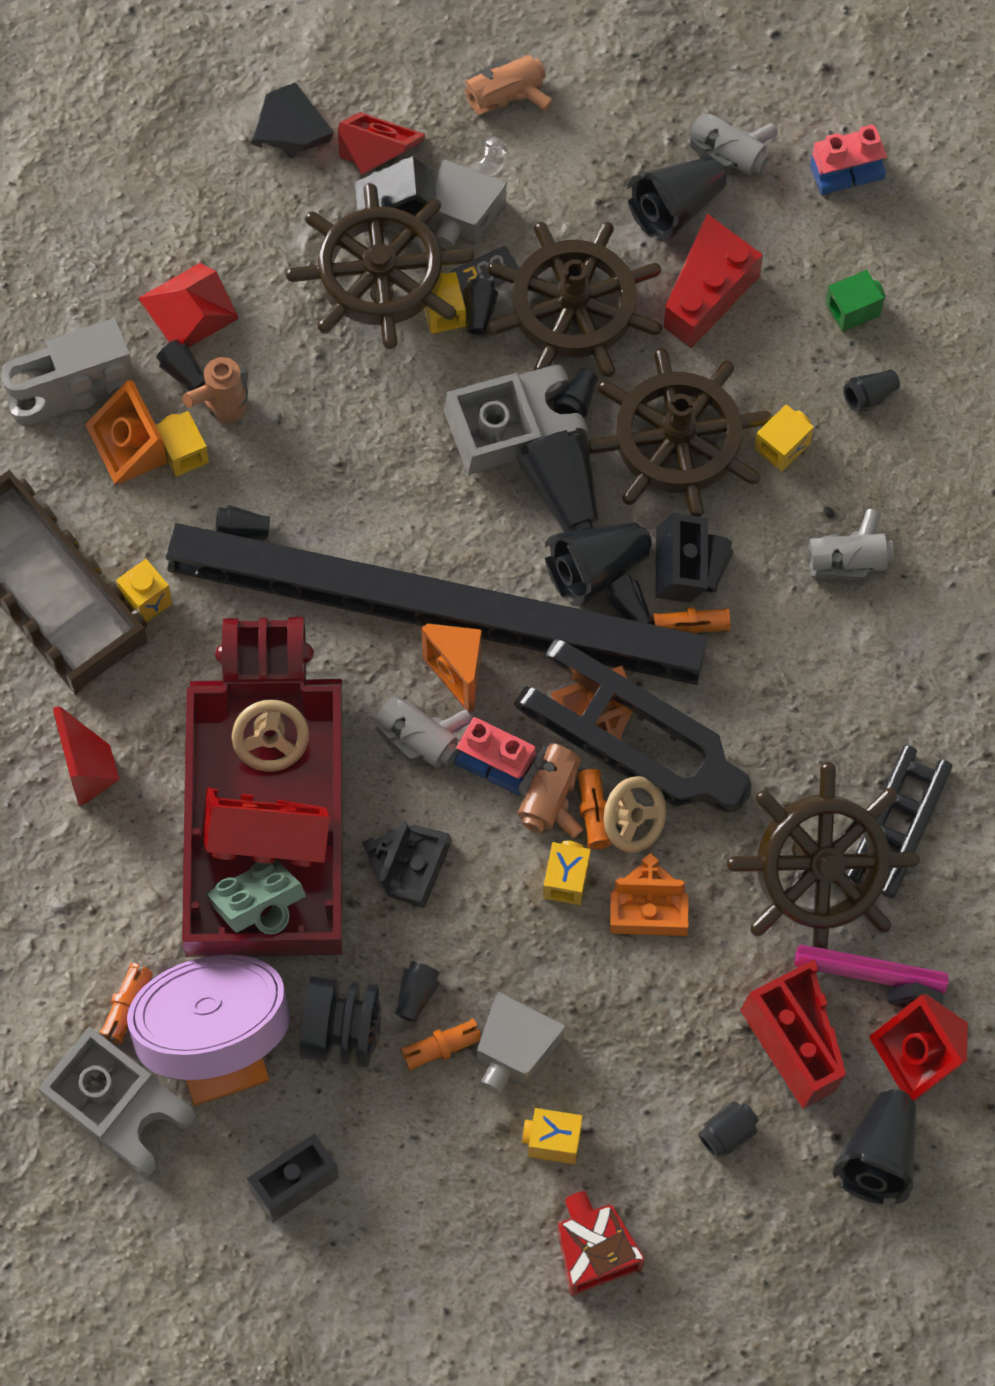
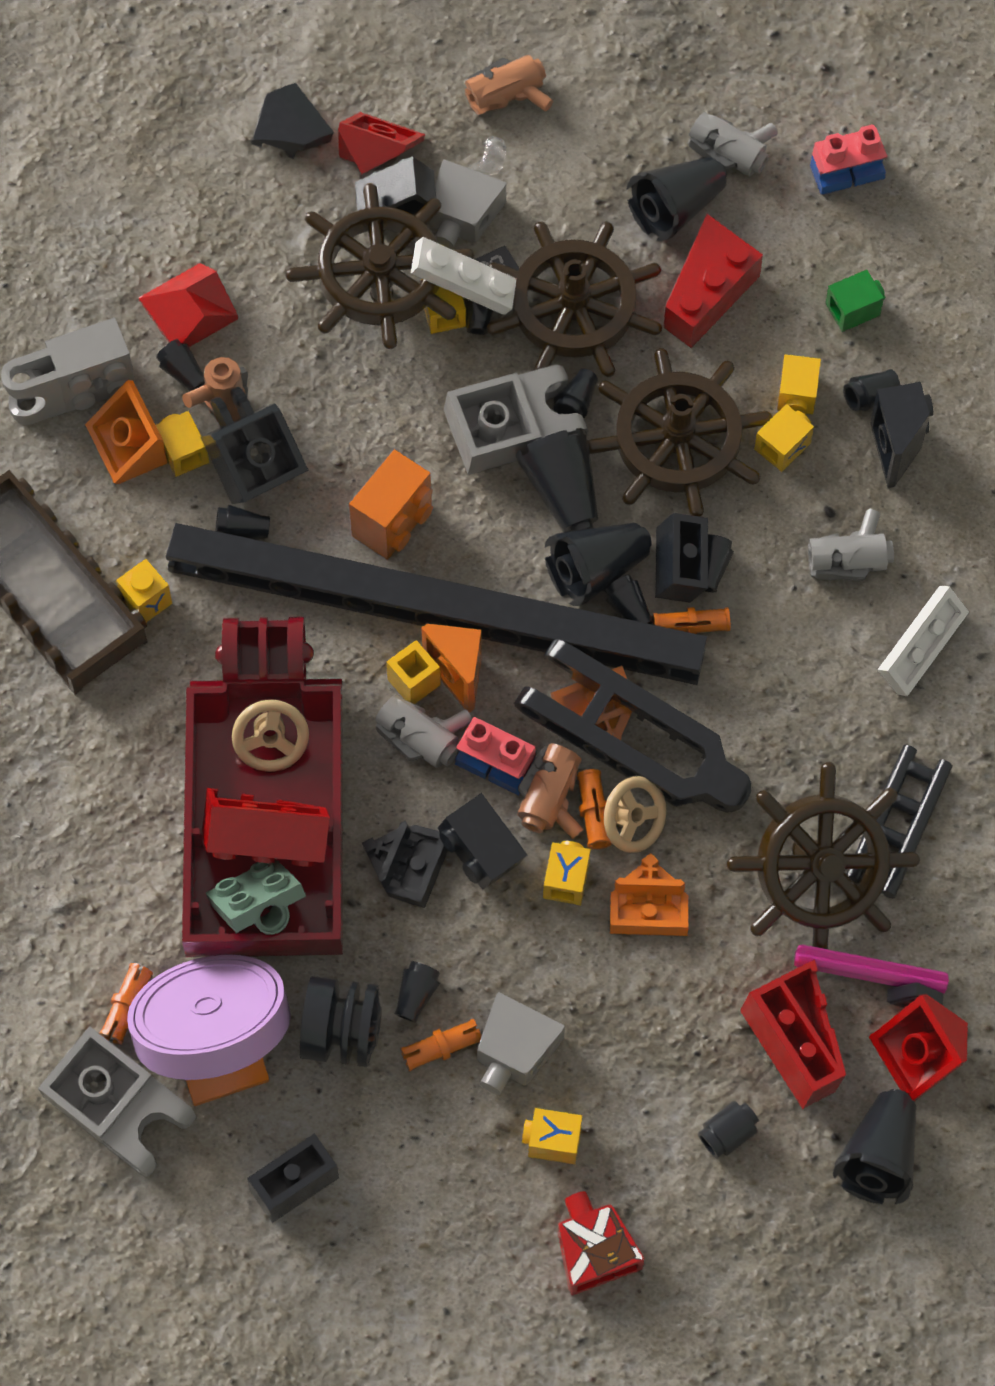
(87, 757): red slope -> none
(231, 444): none -> black hinge
(391, 505): none -> orange brick
(413, 673): none -> yellow brick
(463, 276): none -> white plate
(481, 842): none -> black brick
(799, 383): none -> yellow brick
(899, 427): none -> black slope
(923, 640): none -> white plate

